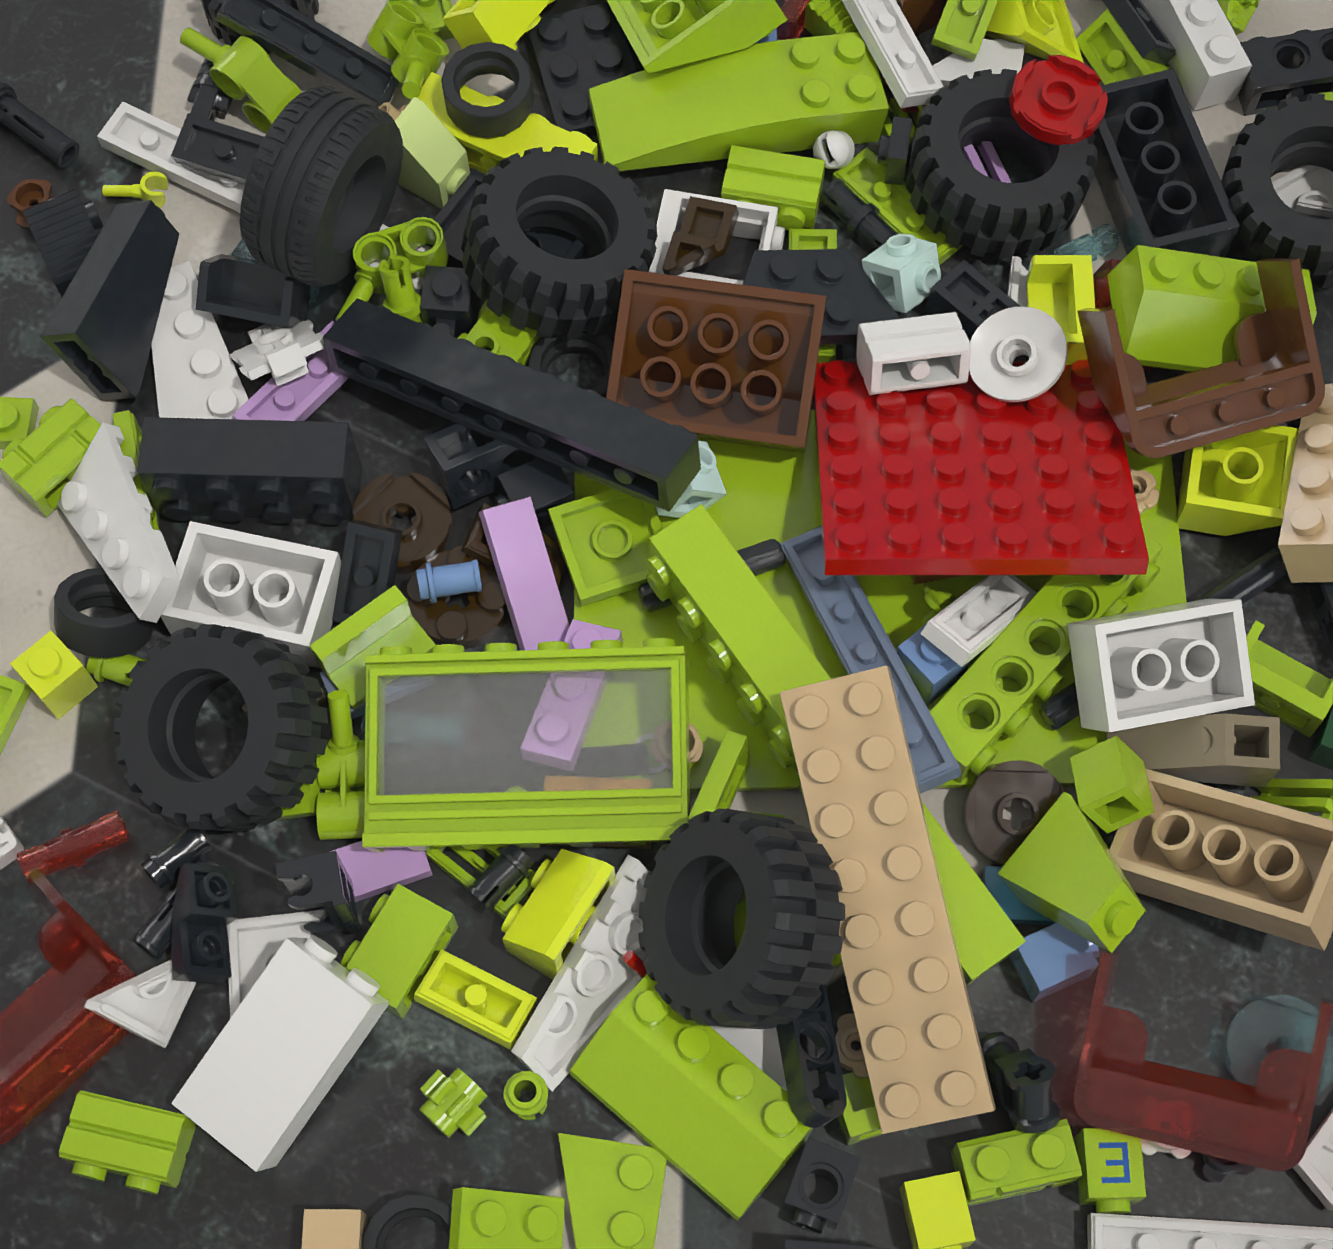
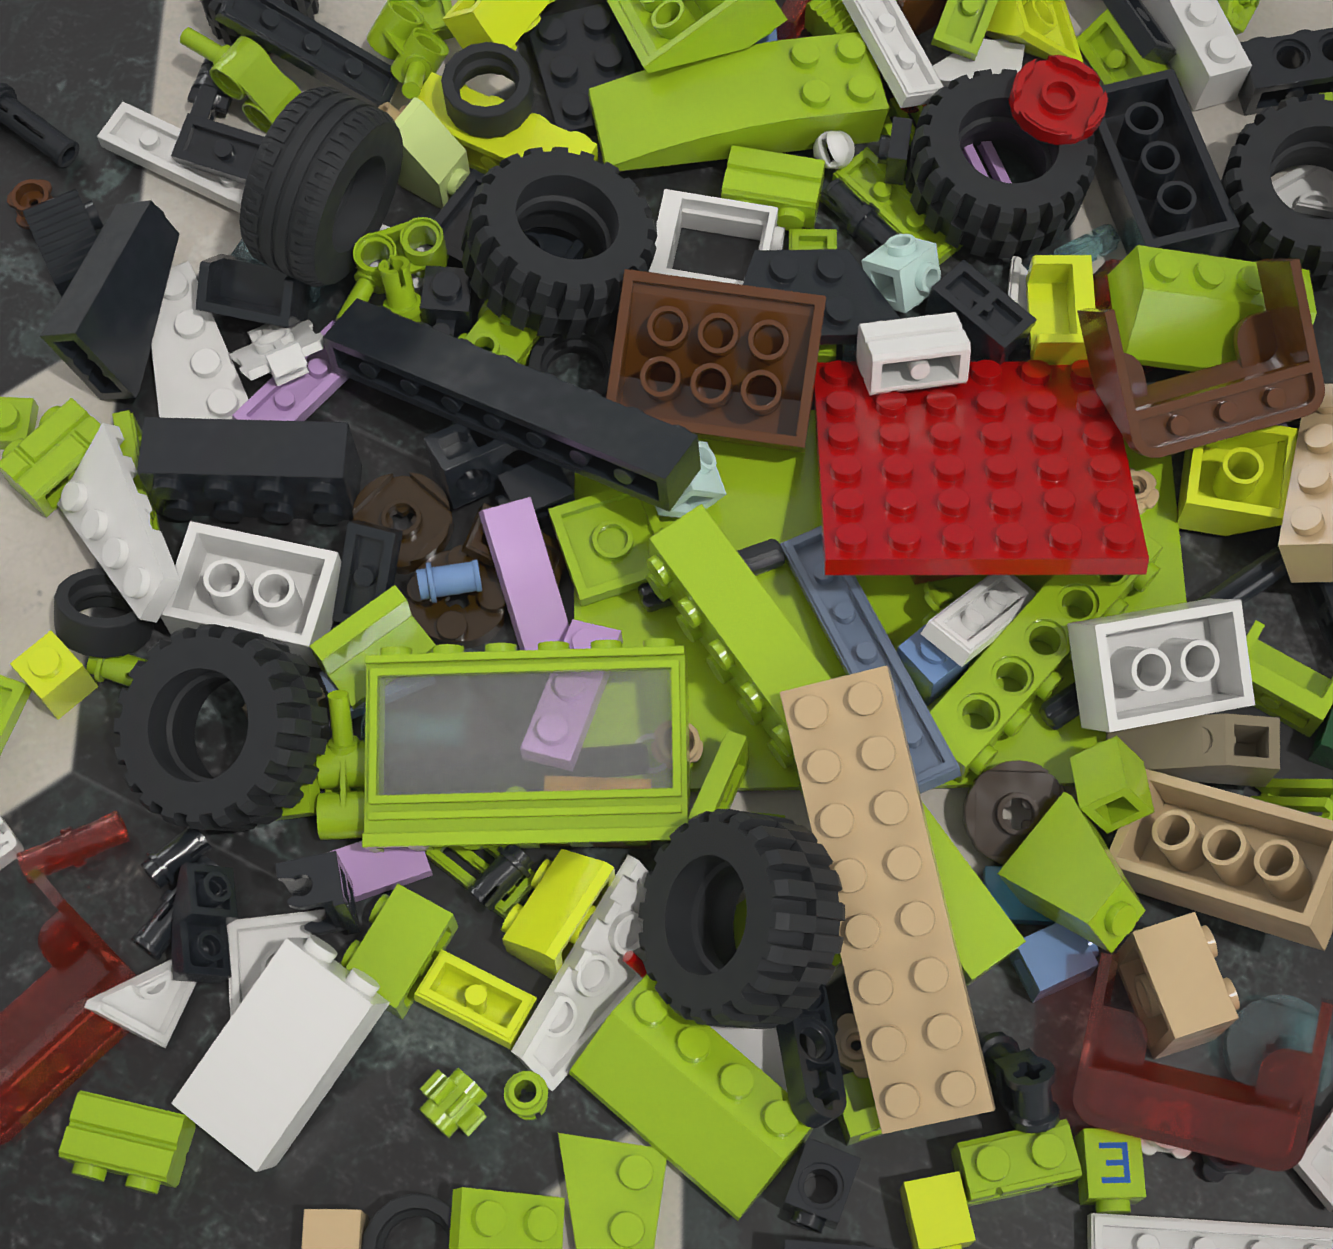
(149, 182): neon yellow hand -> none
(702, 235): dark brown slope -> none
(1013, 334): white dish -> none
(1177, 984): none -> tan brick

